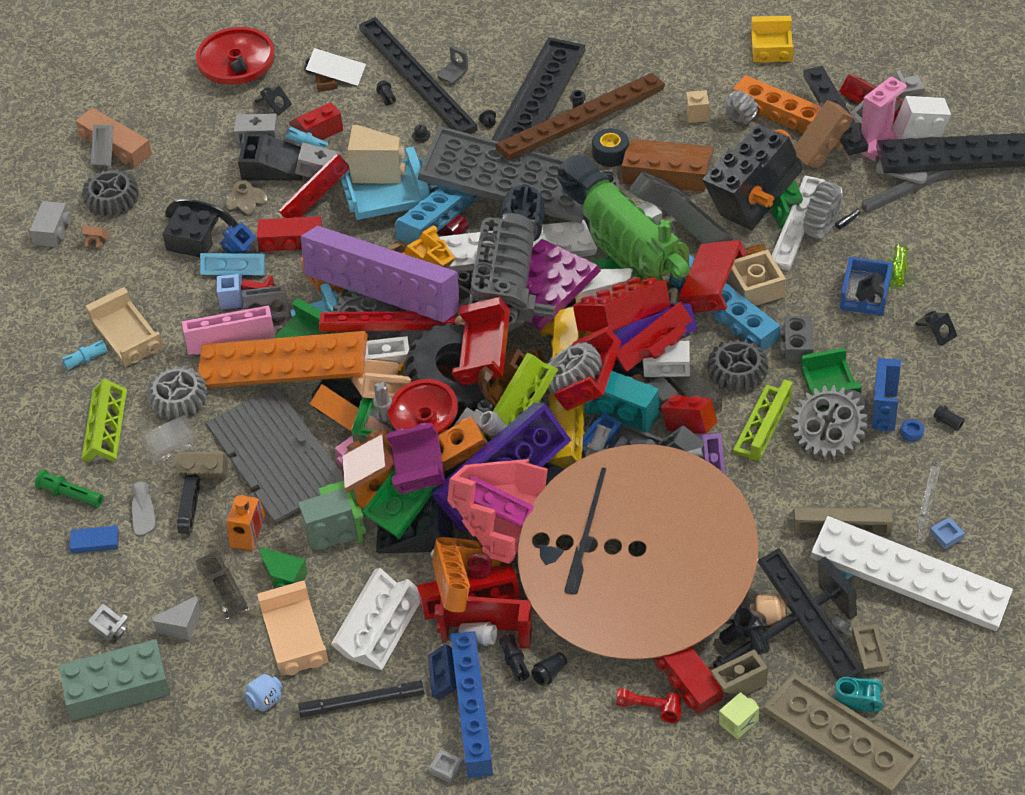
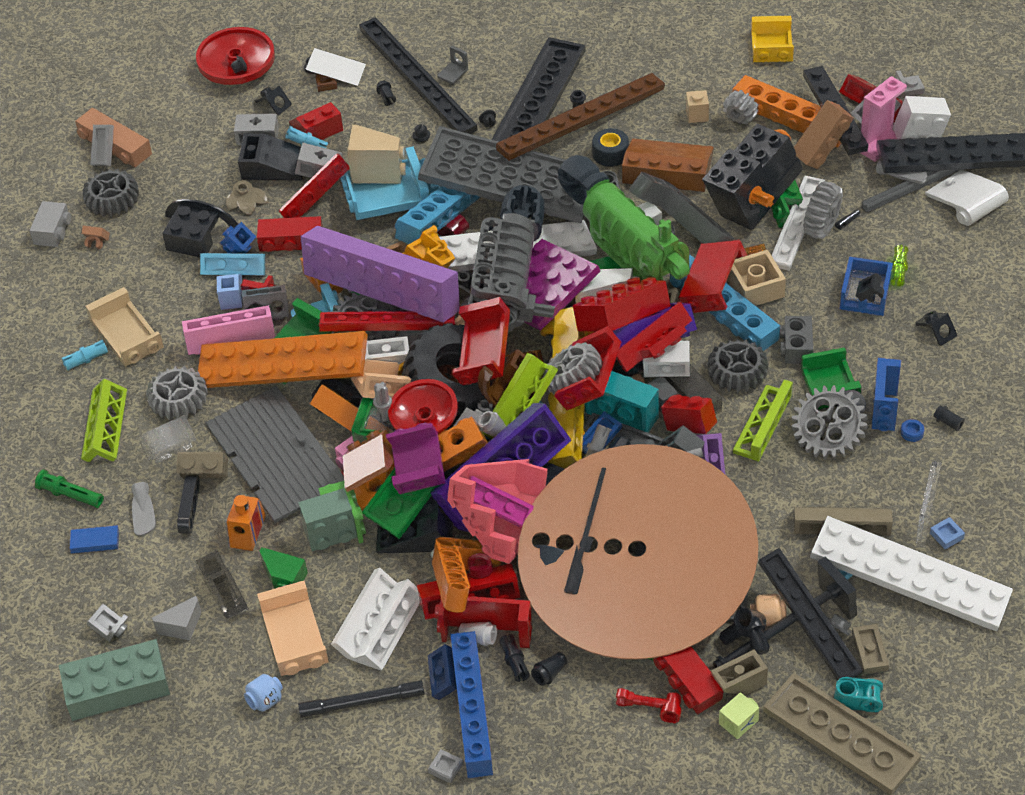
(970, 195): none -> white door

